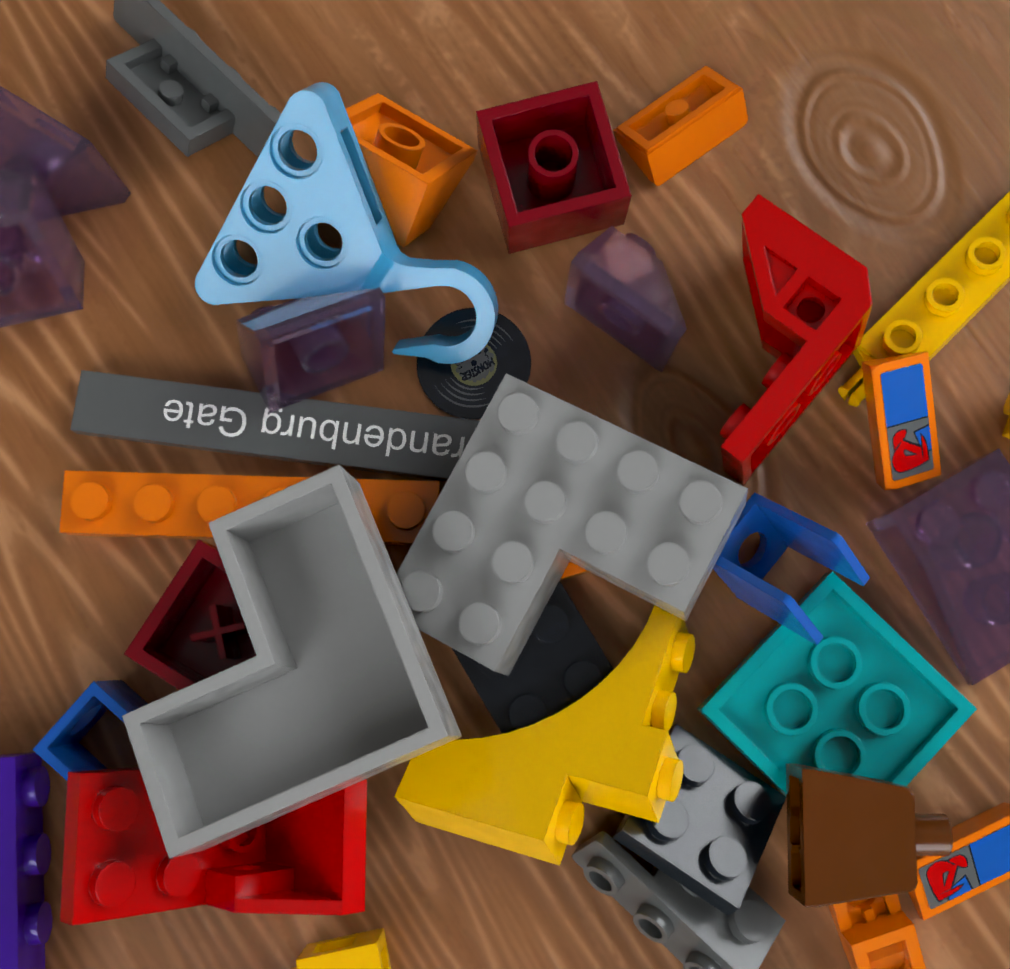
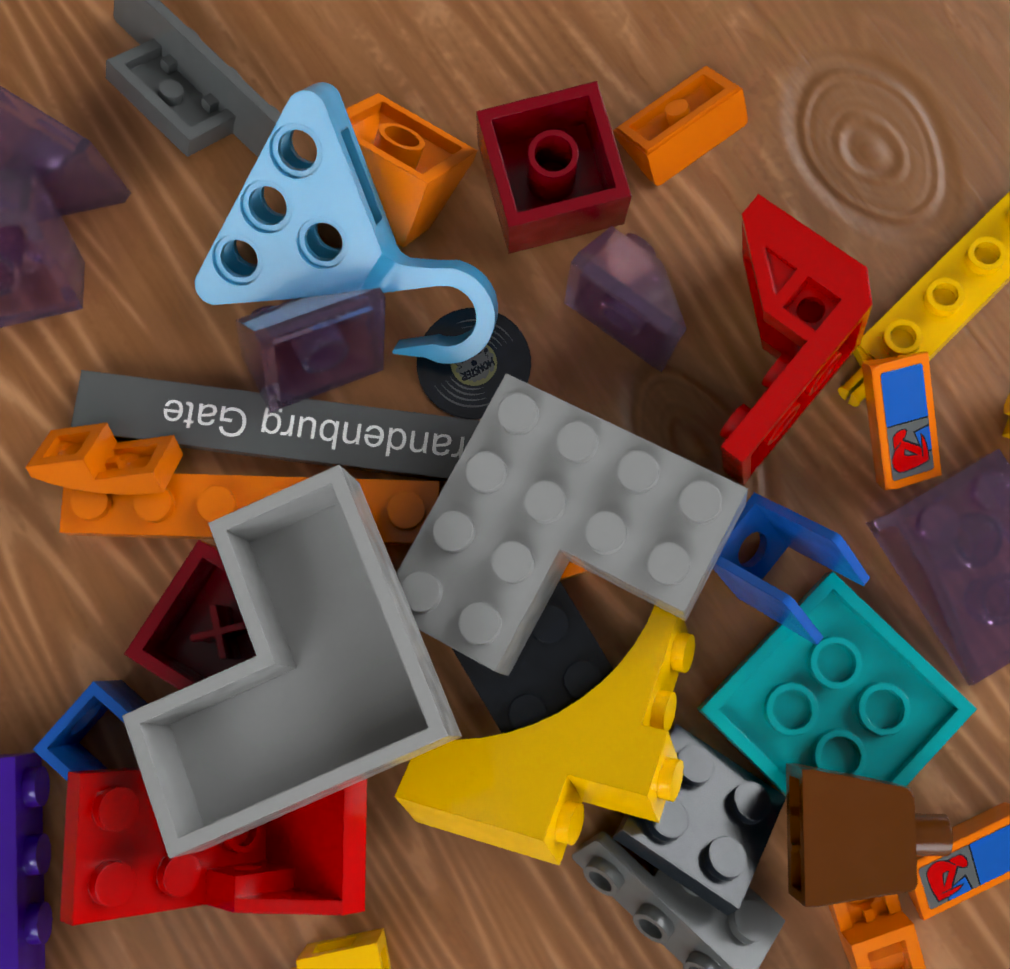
(95, 462): none -> orange slope

